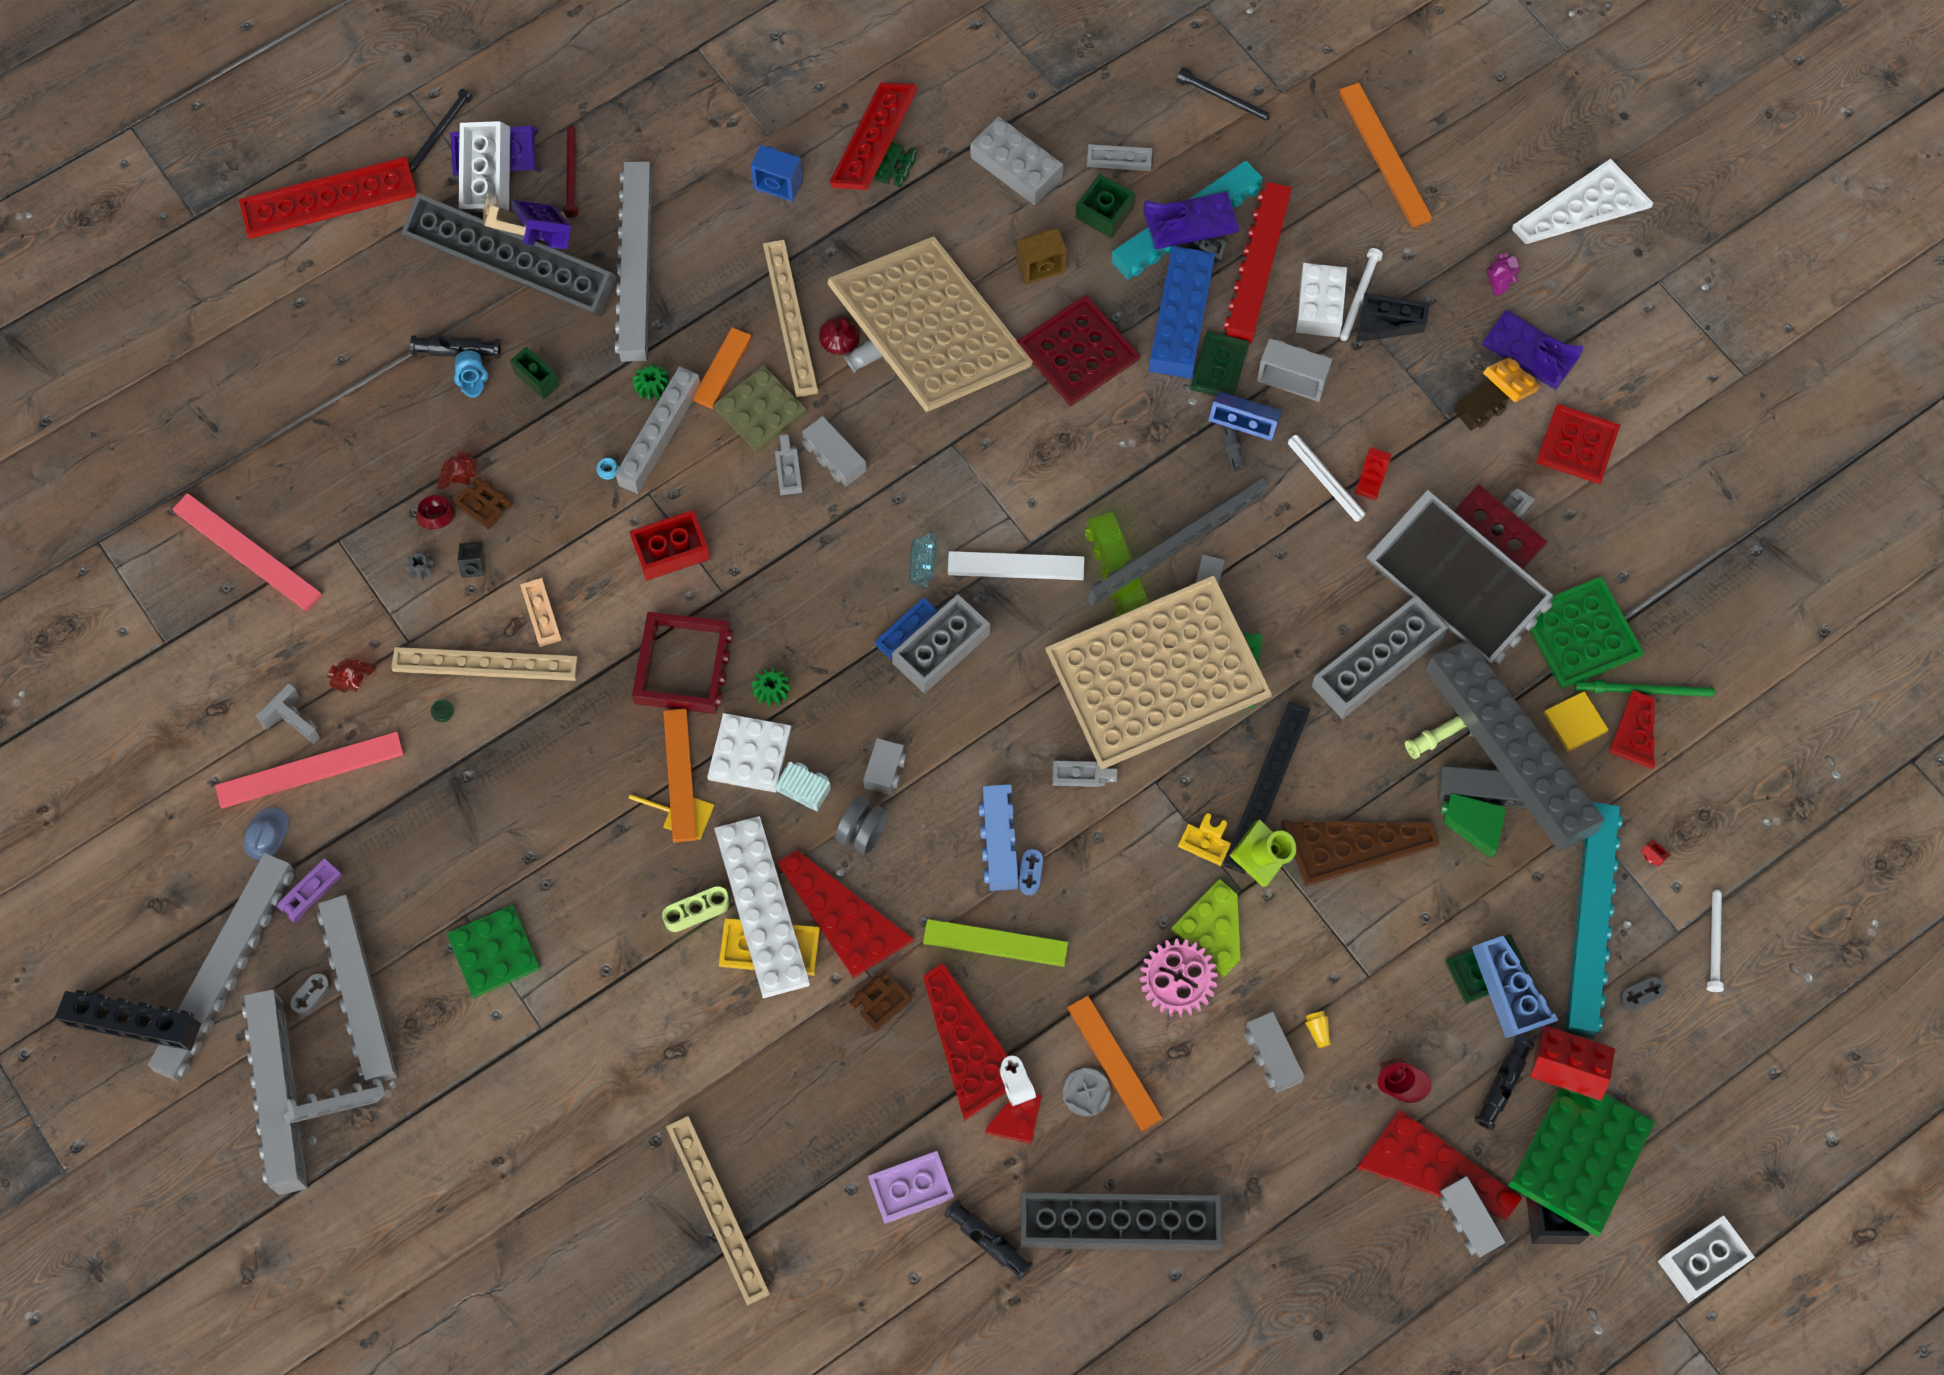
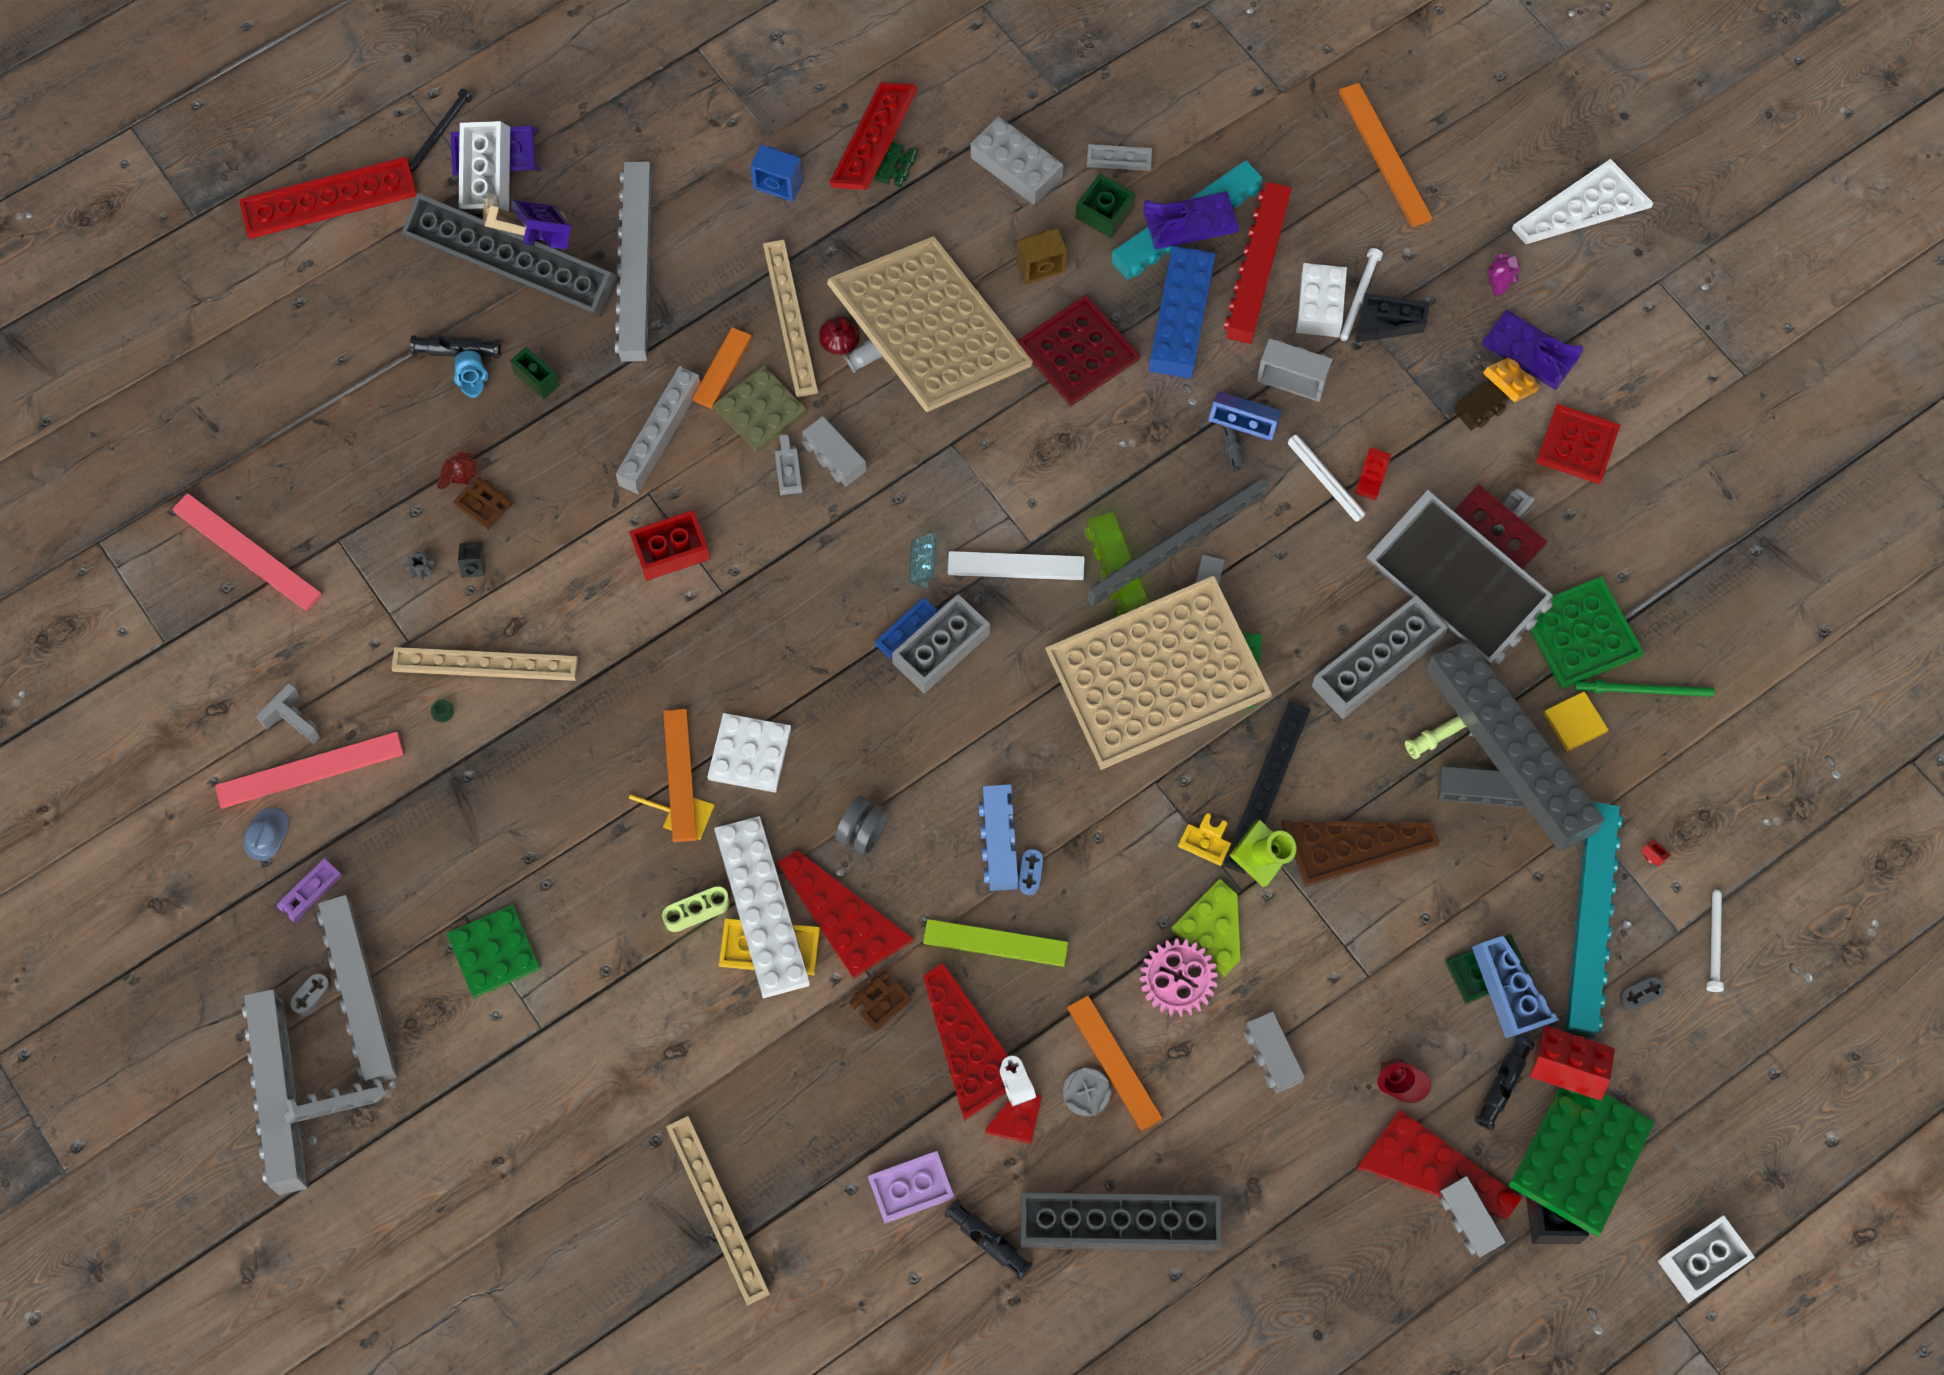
(74, 1013): black brick -> none
(226, 959): light grey brick -> none
(347, 674): clear red head -> none
(434, 512): dark red hat -> none
(540, 612): light nougat plate -> none
(570, 209): dark red bar -> none
(607, 463): medium azure plate -> none
(650, 381): green gear -> none
(672, 701): dark red window -> none
(779, 685): green gear -> none
(803, 785): light aqua brick -> none
(884, 767): light grey brick -> none
(1081, 774): light grey hinge -> none
(1186, 77): black piece -> none
(1212, 245): pearl dark grey bracket -> none
(1219, 364): dark green tile -> none
(1319, 1028): yellow cone -> none
(1475, 821): green slope -> none
(1635, 732): red wing -> none

